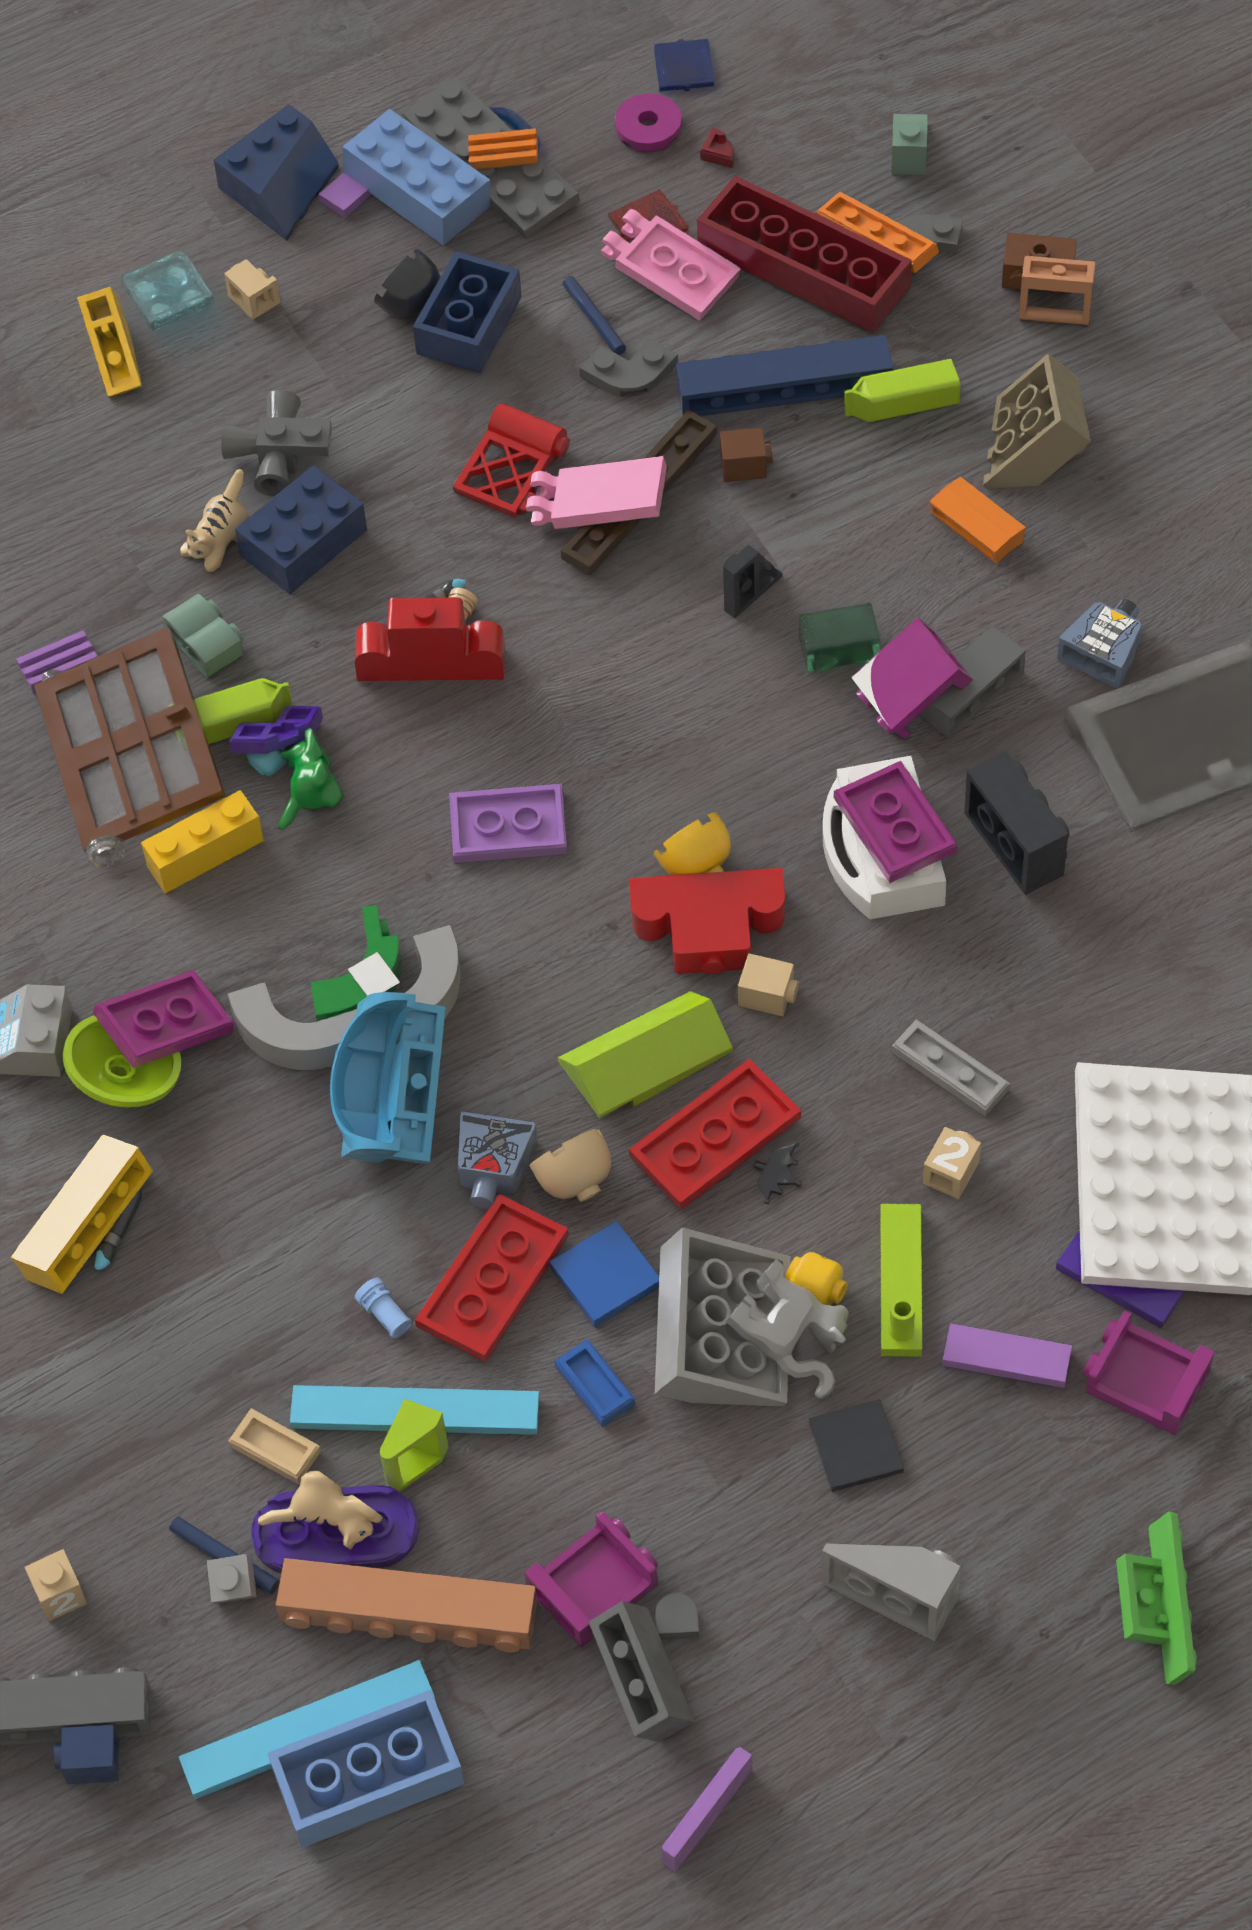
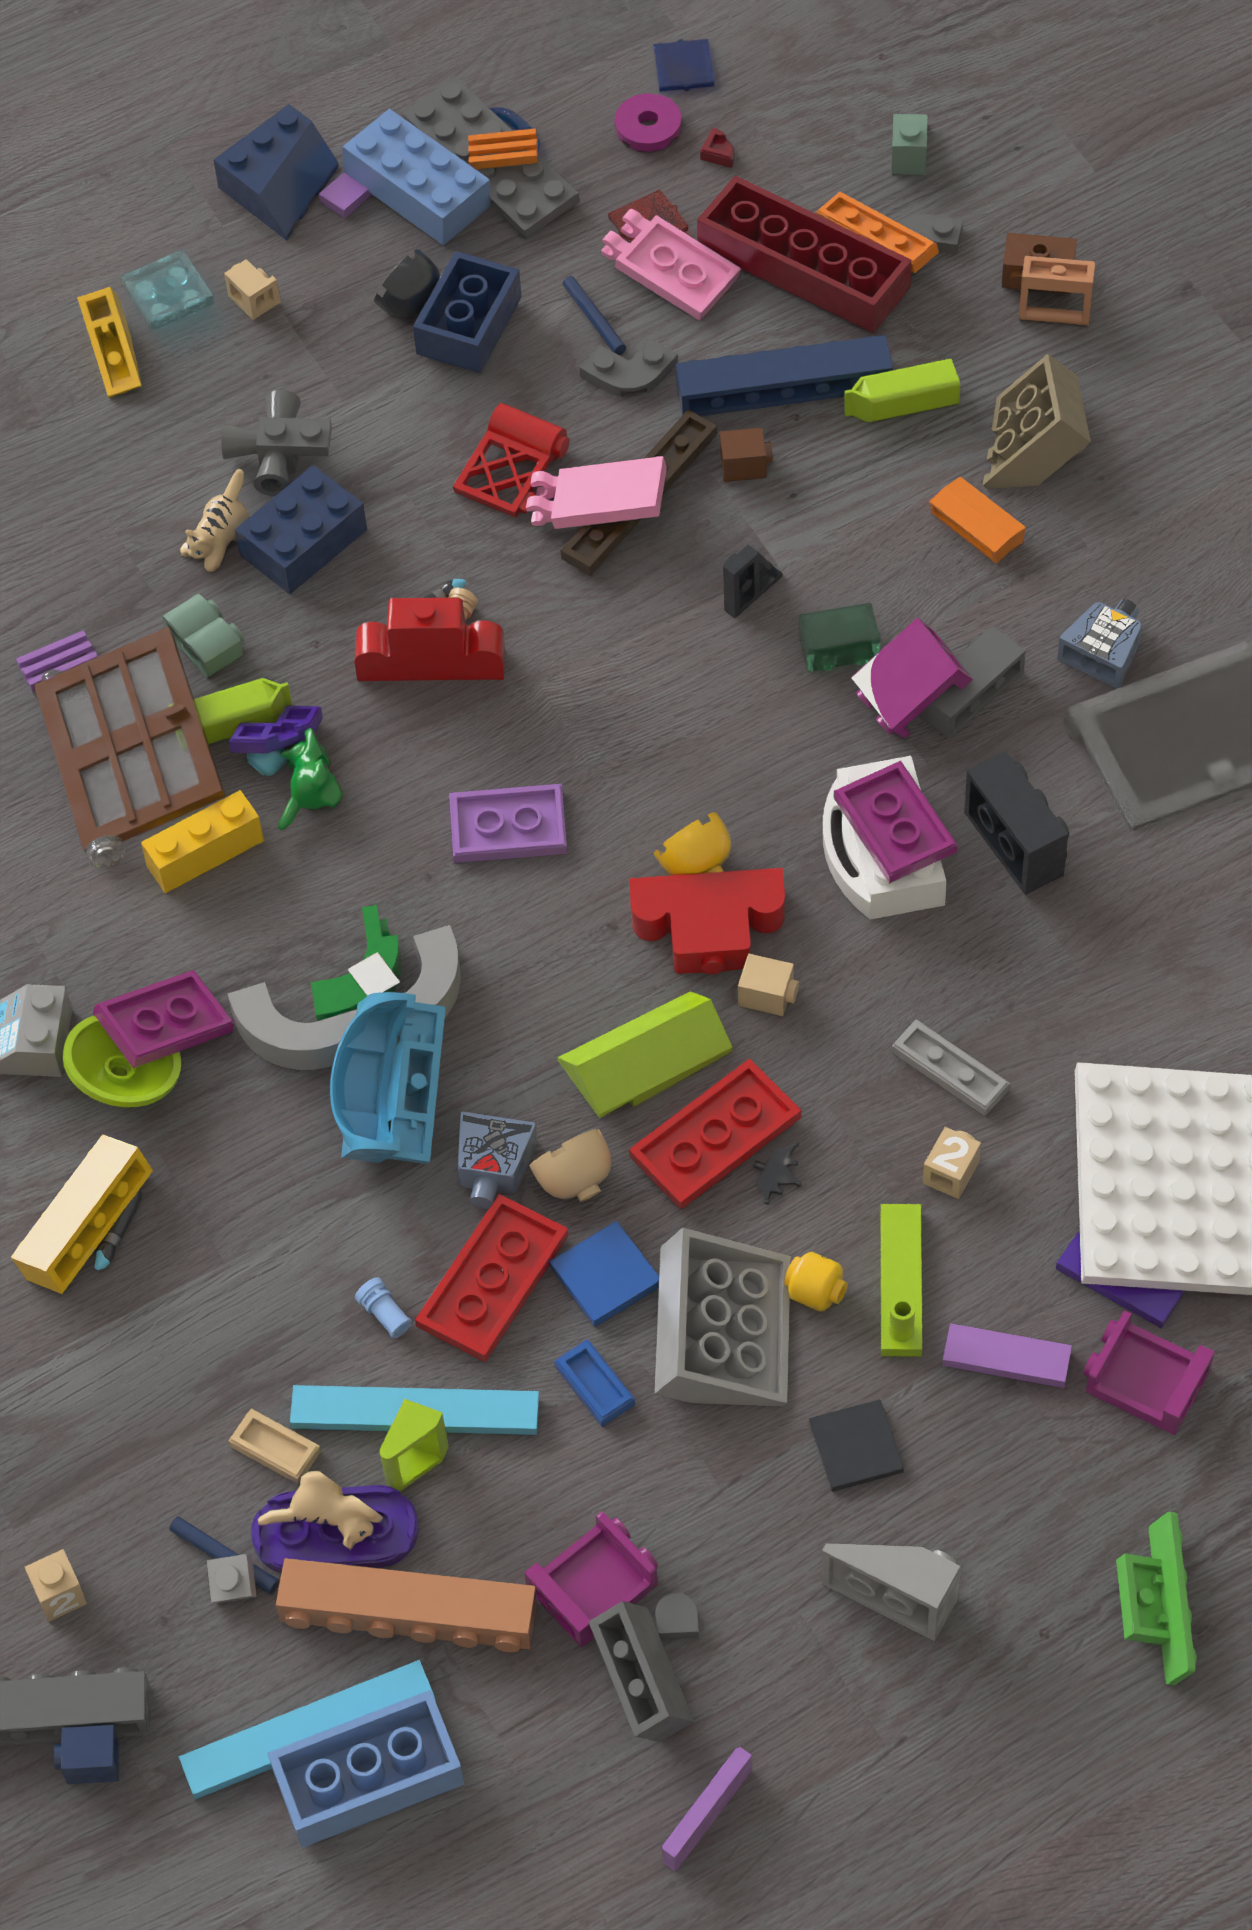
(783, 1325): light grey animal -> none

